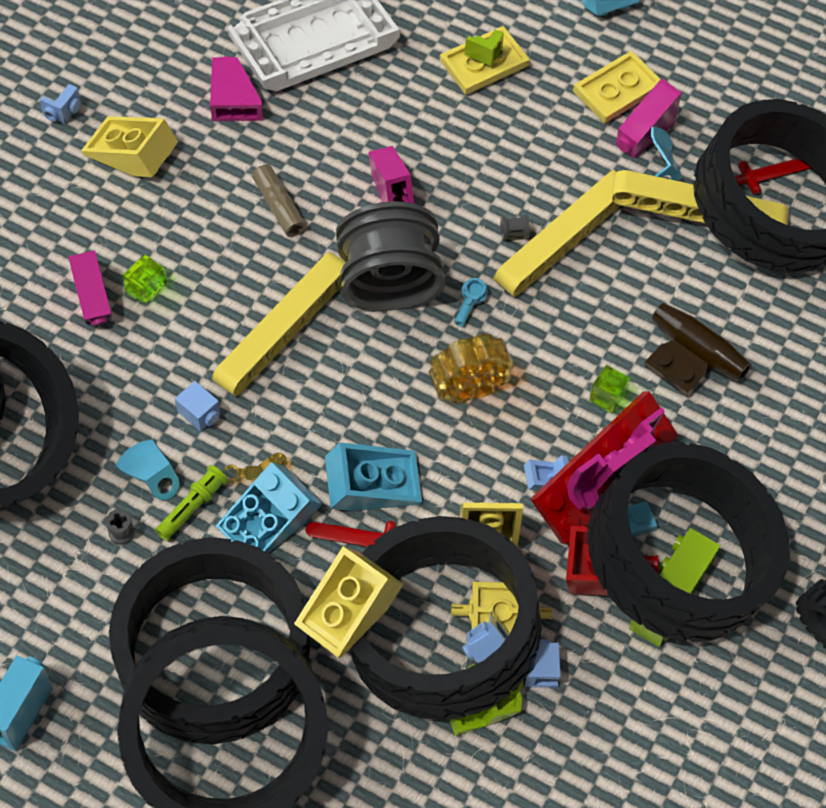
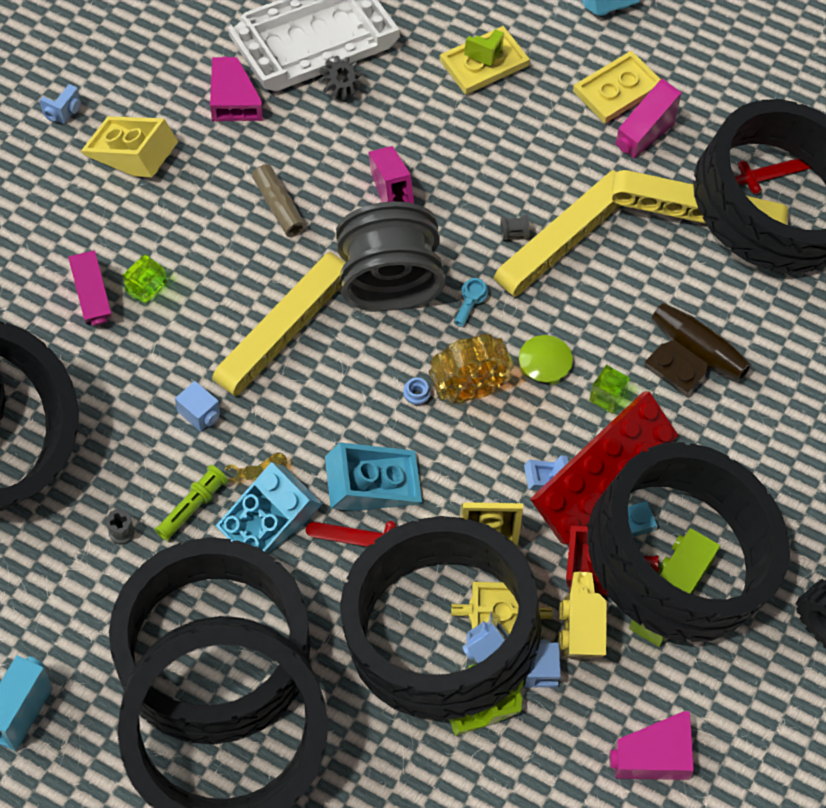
(149, 465): medium azure piece -> none
(334, 69): none -> dark grey gear
(347, 601): light yellow slope -> none
(420, 385): none -> light blue plate
(545, 359): none -> lime dish
(583, 619): none -> light yellow hinge
(598, 471): dark pink piece -> none
(656, 751): none -> dark pink slope
(664, 145): medium azure piece -> none

